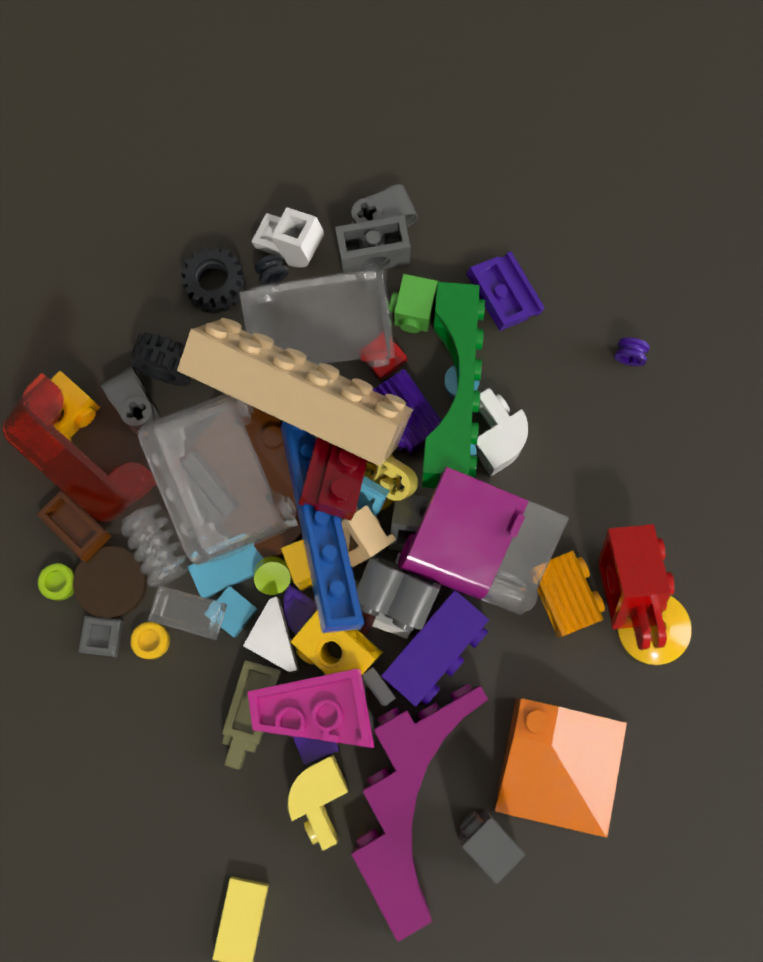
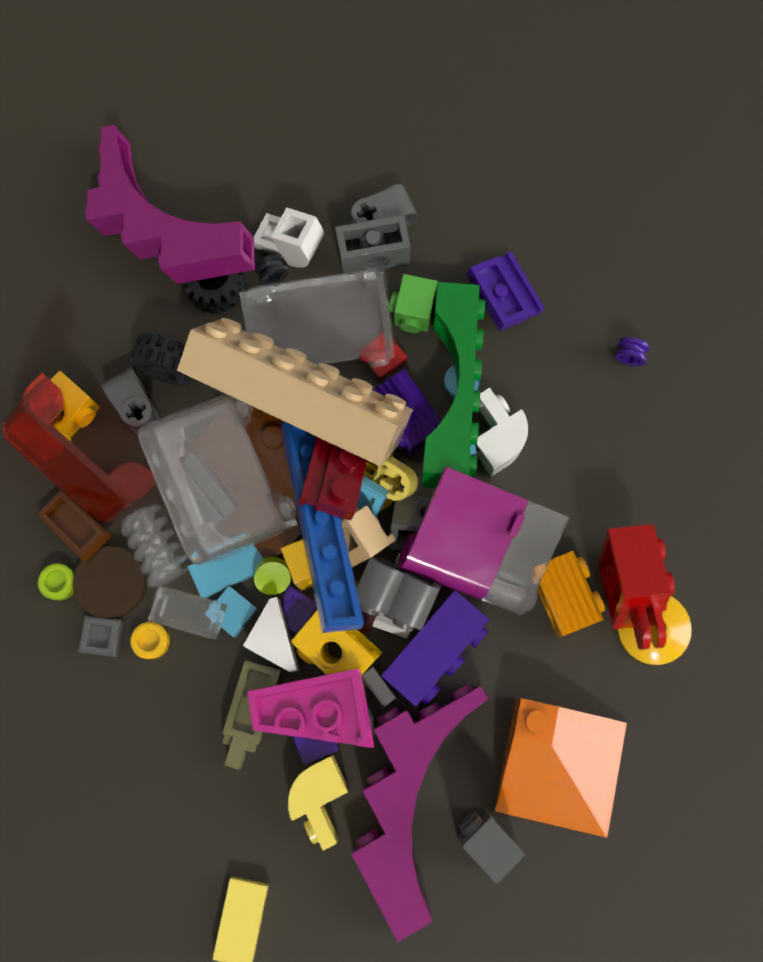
(183, 248): none -> magenta arch

